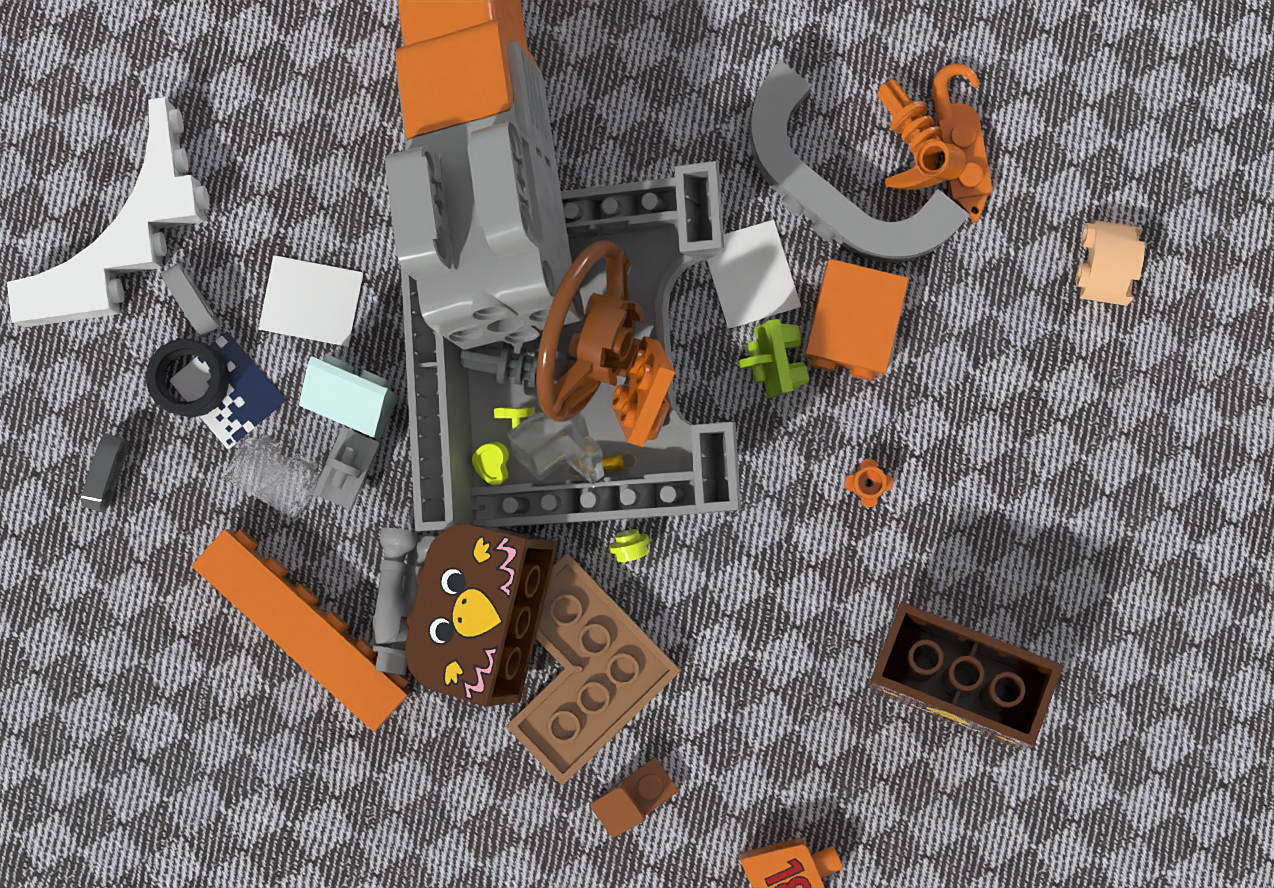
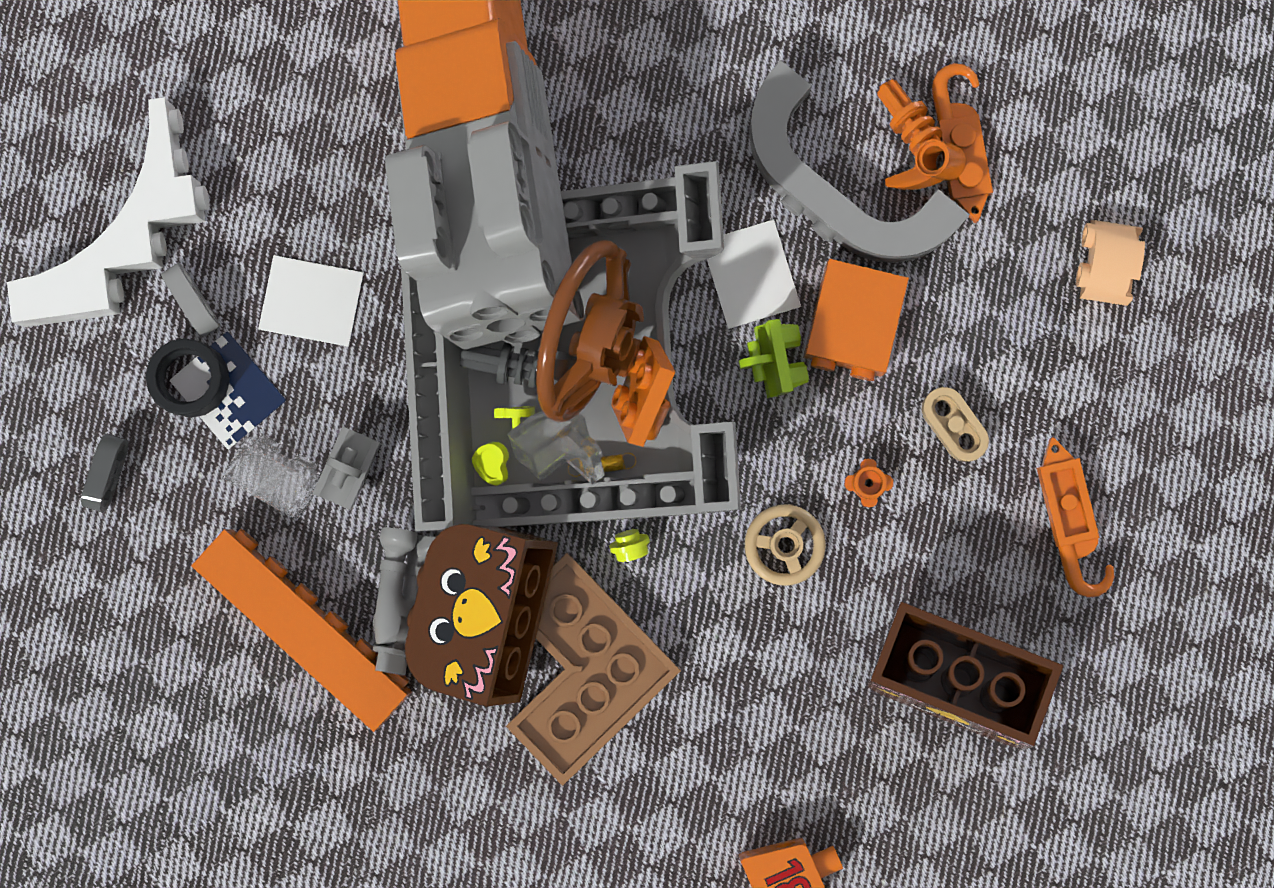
(346, 398): light aqua slope -> none
(634, 797): dark orange slope -> none
(796, 573): none -> tan piece
(957, 422): none -> tan plate
(1071, 516): none -> orange plate

